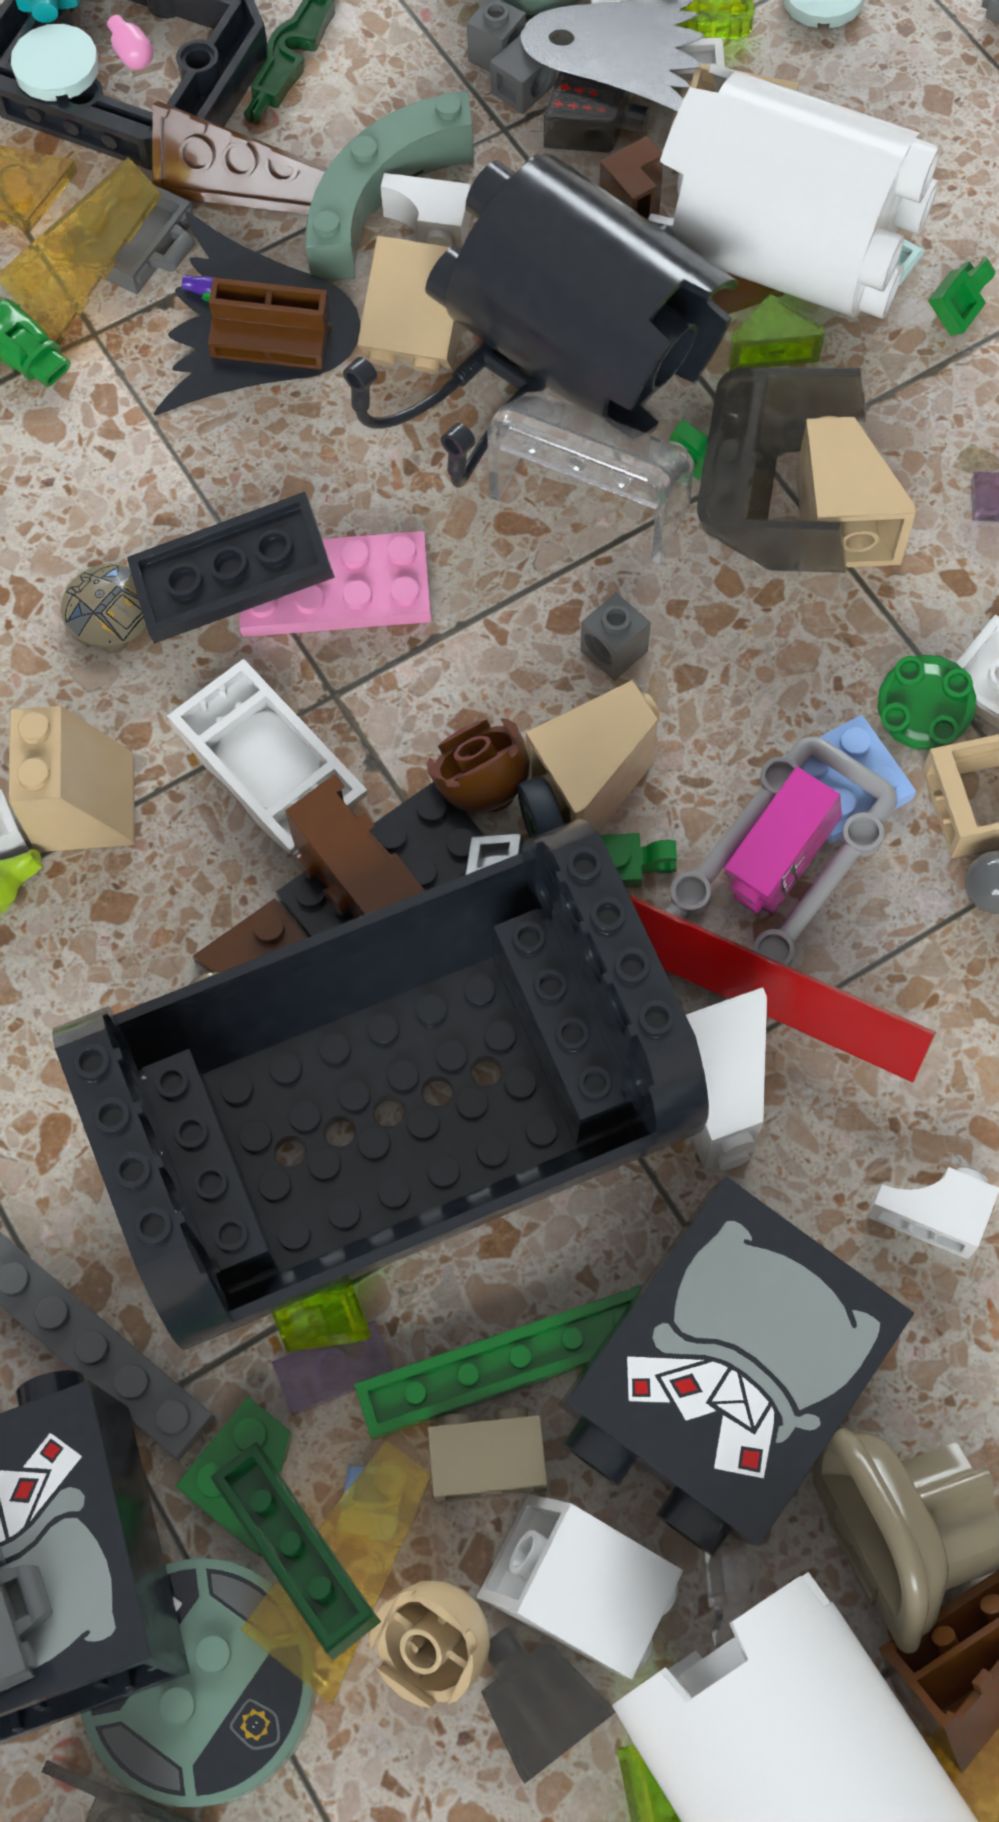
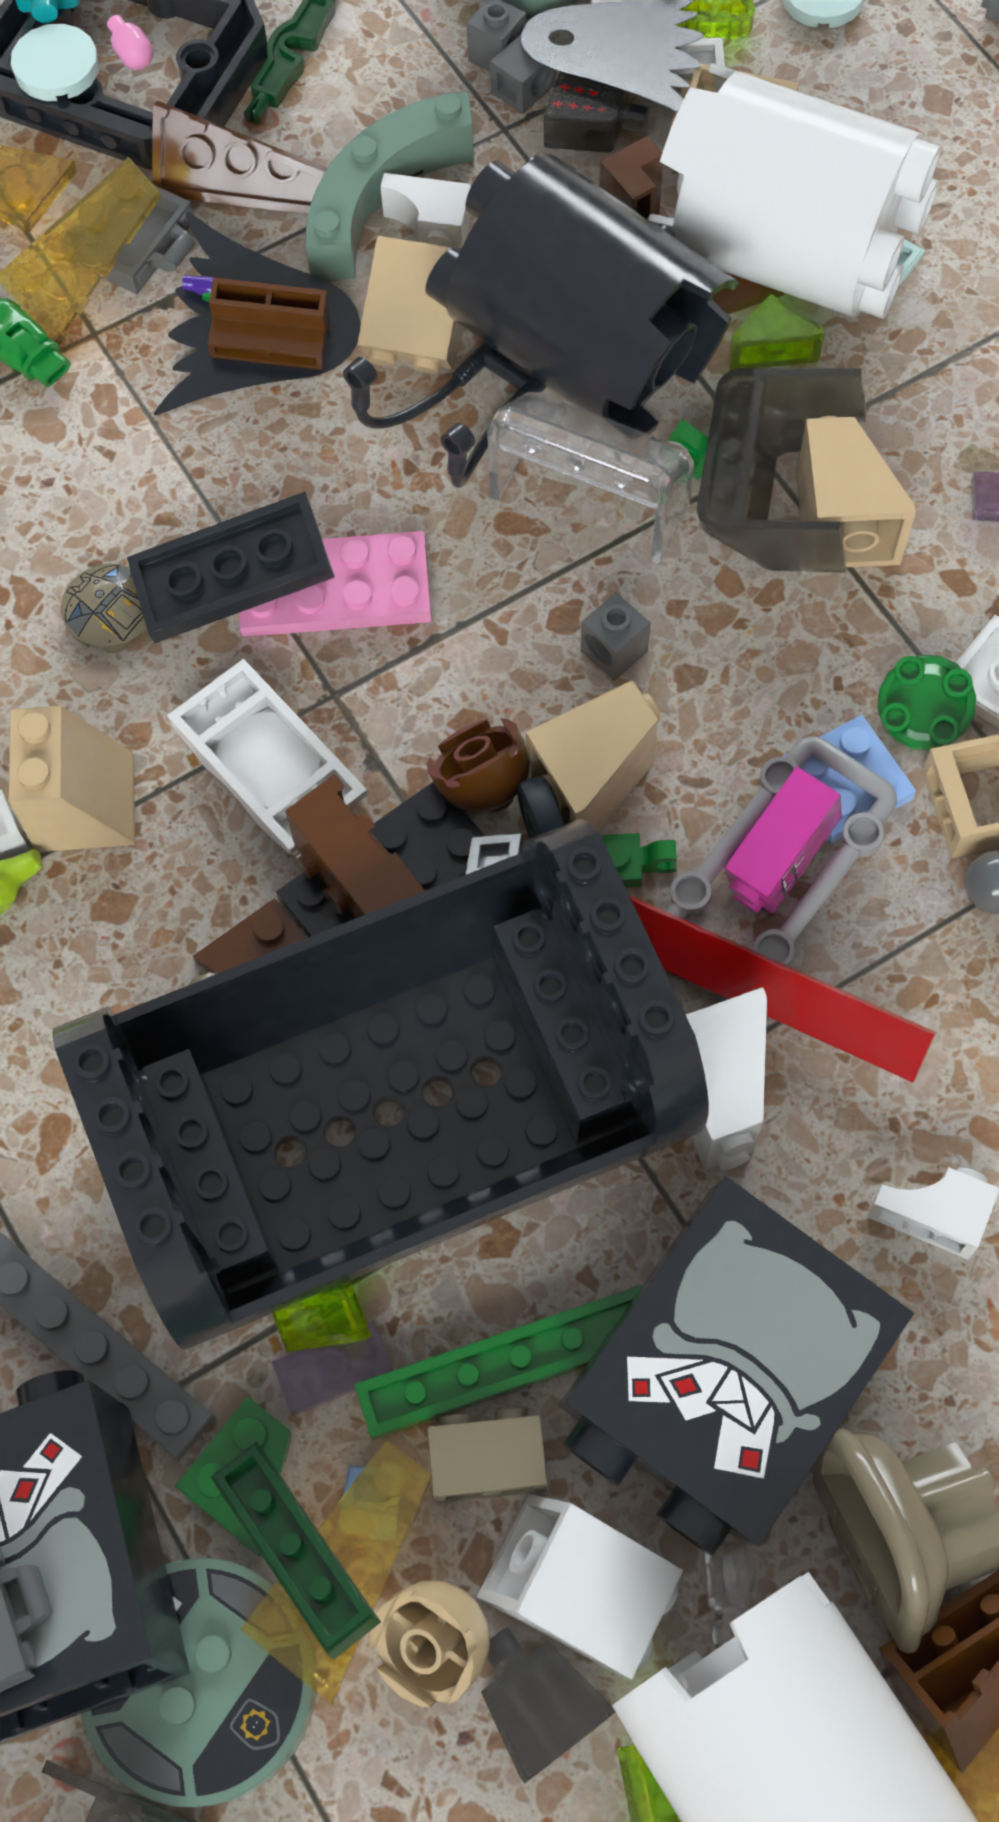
(959, 296): green plate -> none

